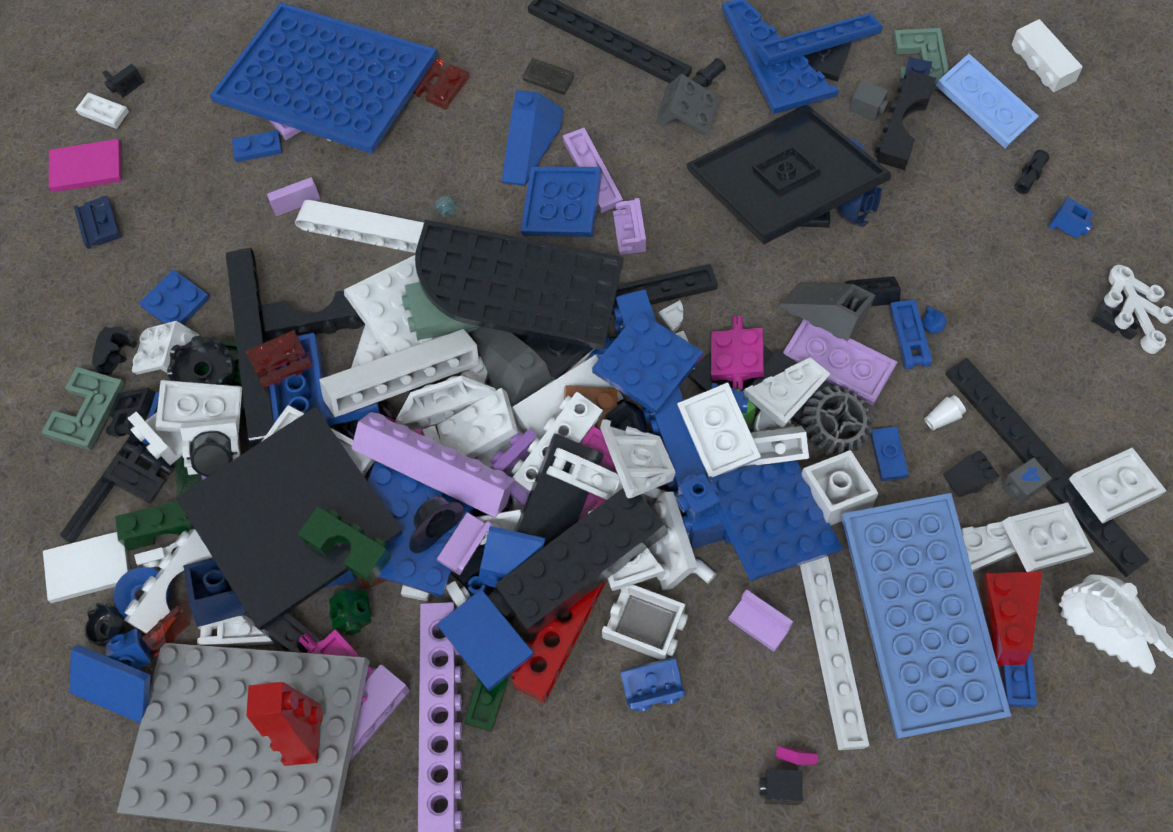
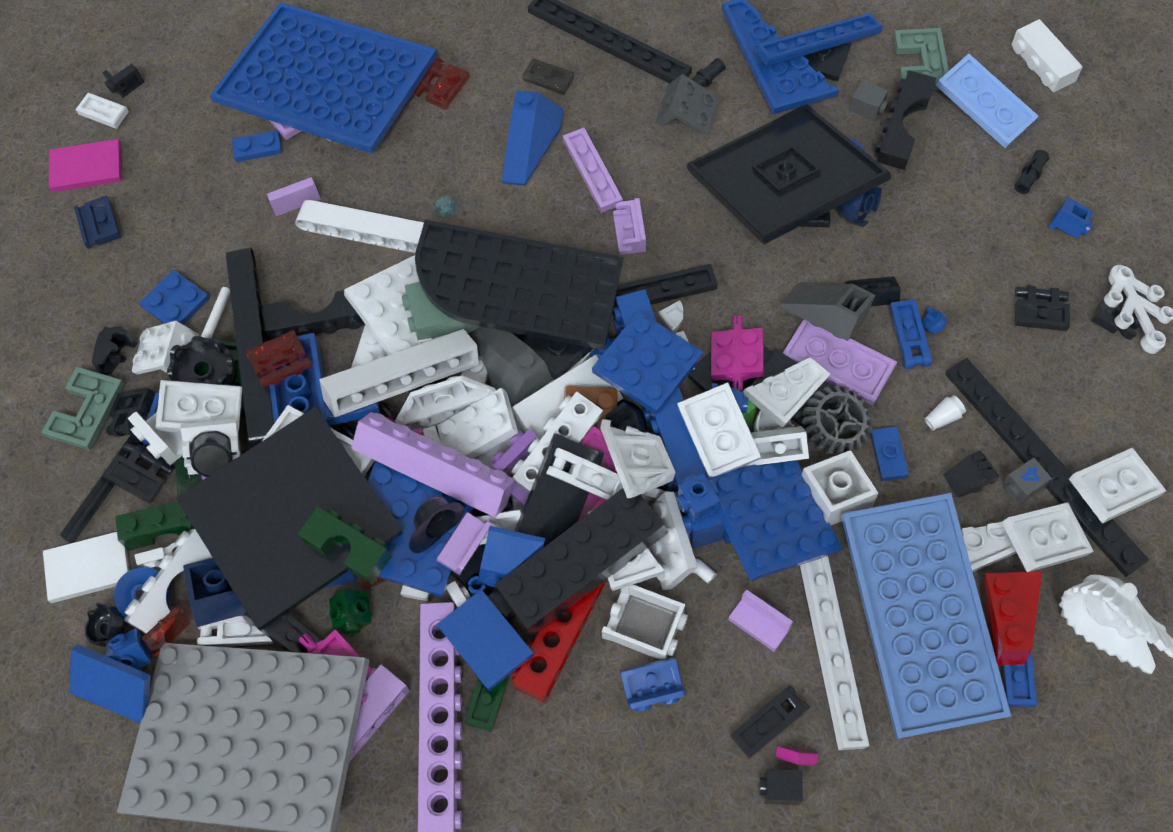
(216, 313): none -> white bar
(287, 719): red wedge -> none
(561, 201): blue plate -> none
(768, 722): none -> black plate
(918, 65): dark blue plate -> none
(1042, 314): none -> black plate

